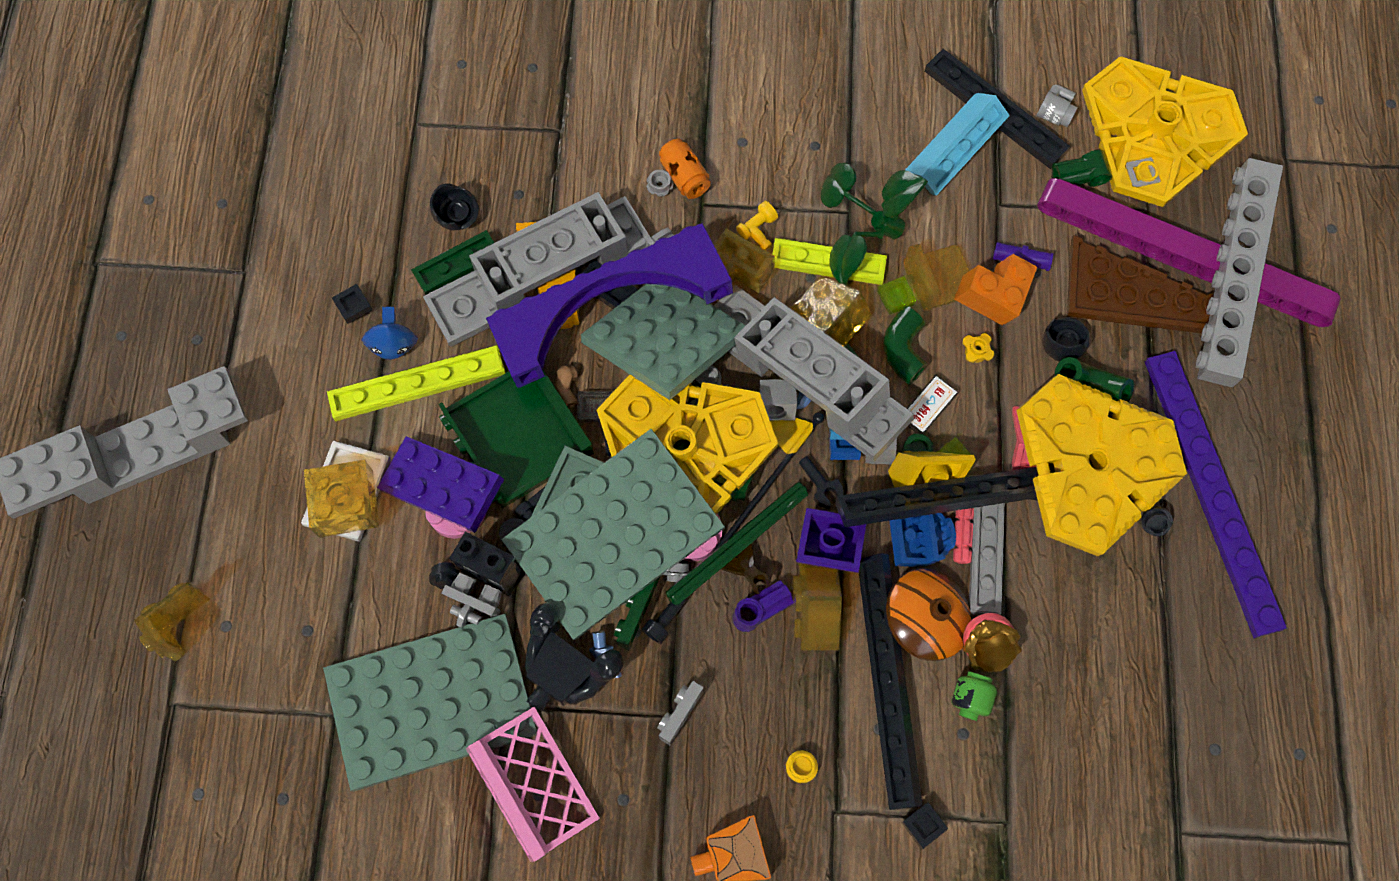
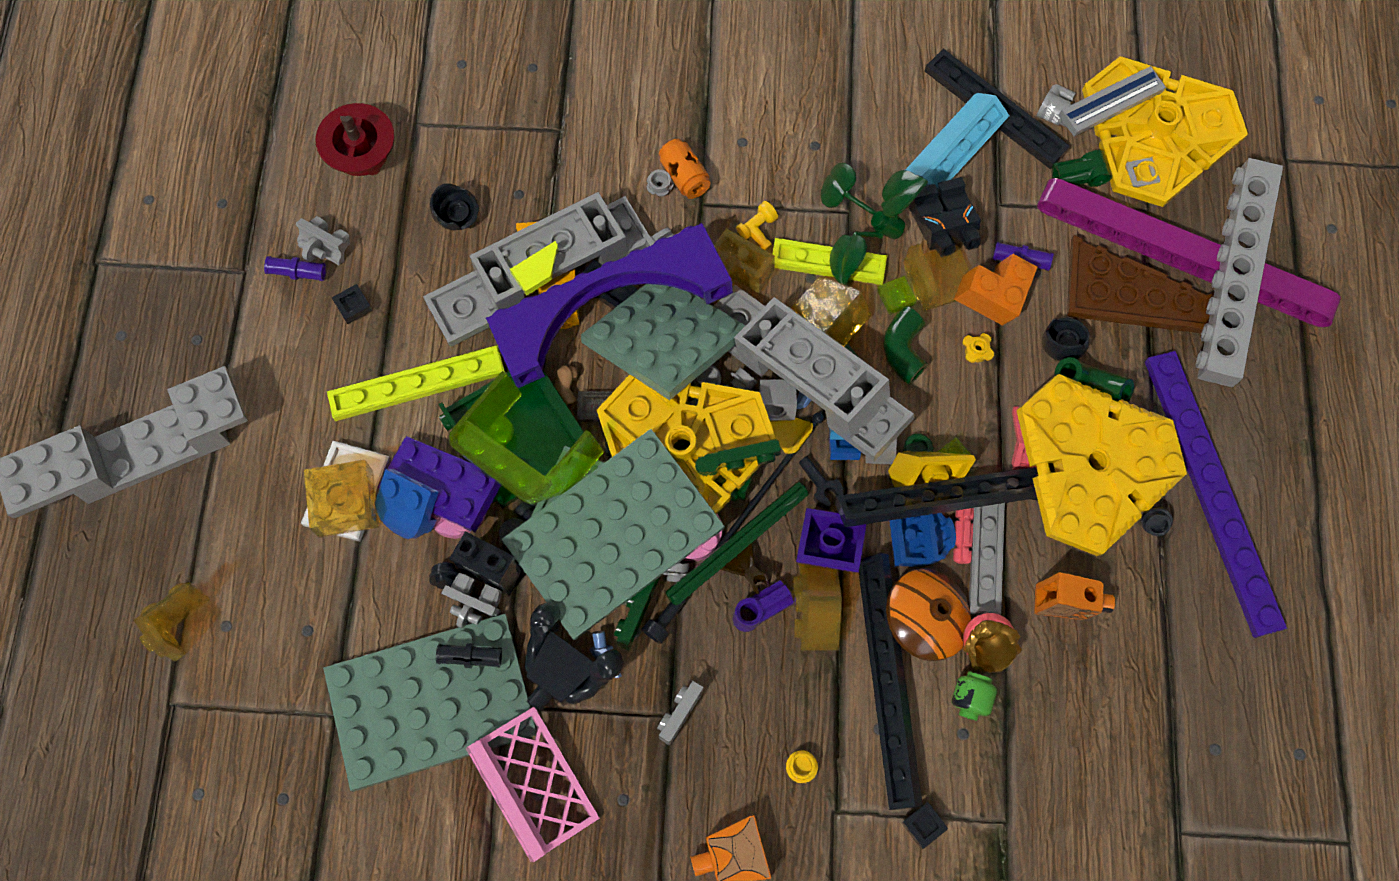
(295, 268): none -> dark purple pin
(319, 243): none -> light grey hips
(355, 139): none -> dark red piece
(389, 339): blue piece -> none
(405, 505): none -> blue slope
(450, 264): dark green plate -> none
(469, 655): none -> black pin
(482, 440): none -> clear neon green windscreen
(536, 269): none -> neon yellow tile
(737, 457): none -> dark green hinge
(743, 380): none -> light grey plate
(930, 404): white tile -> none
(946, 217): none -> black hips
(1071, 597): none -> orange torso
(1112, 101): none -> light grey tile

